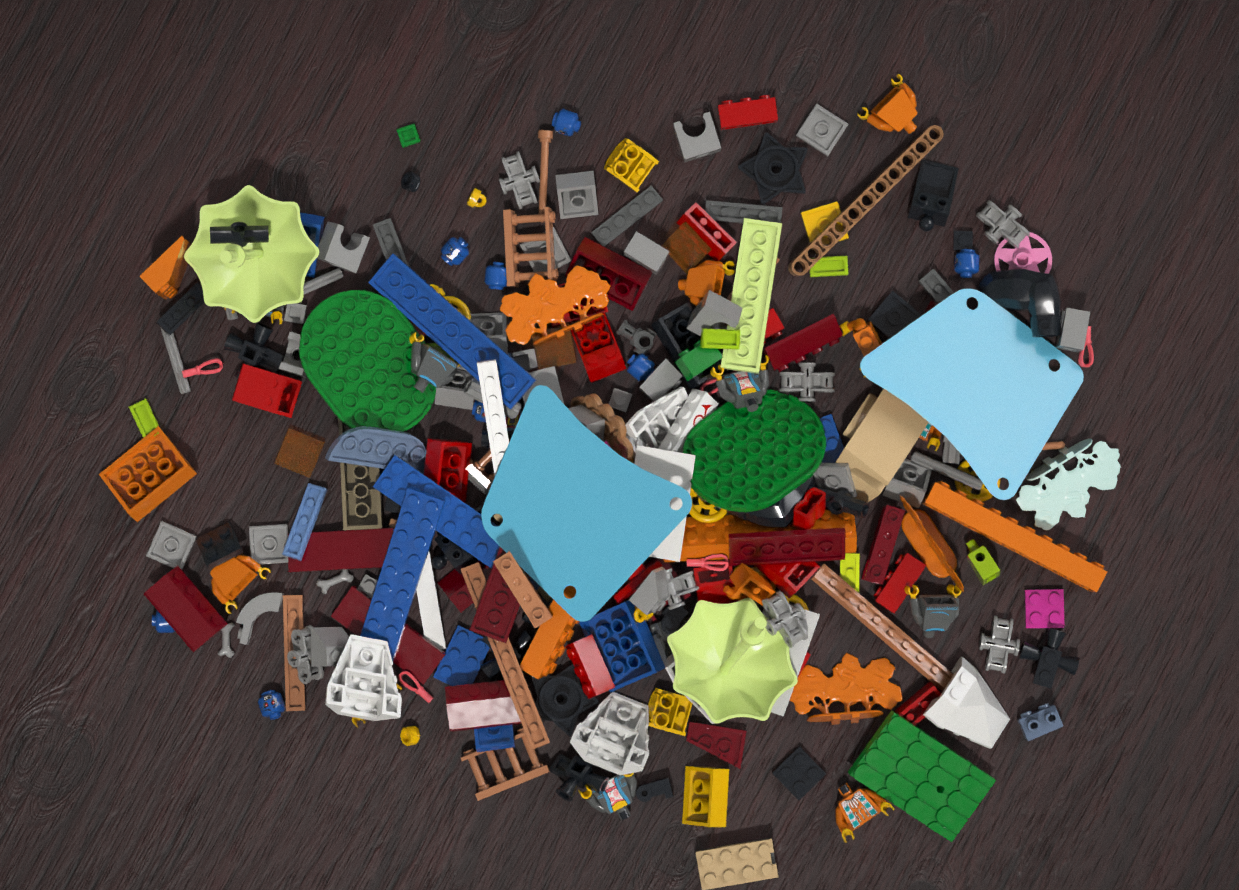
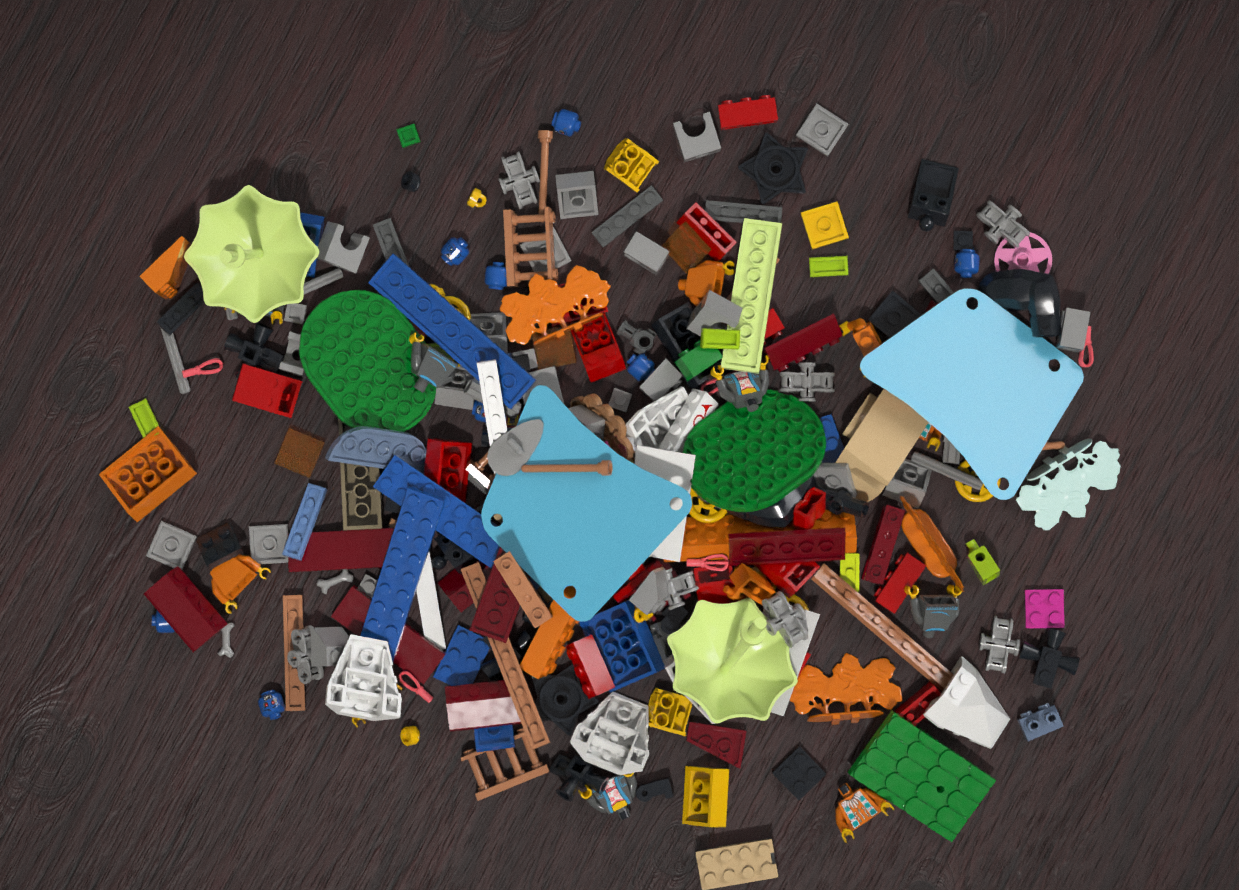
(239, 234): black piece -> none
(253, 609): light grey arch -> none
(515, 447): none -> light grey shield
(604, 468): none -> nougat piece
(623, 275): dark red slope -> none
(874, 196): medium nougat beam -> none
(894, 110): orange torso -> none
(1014, 537): orange brick -> none

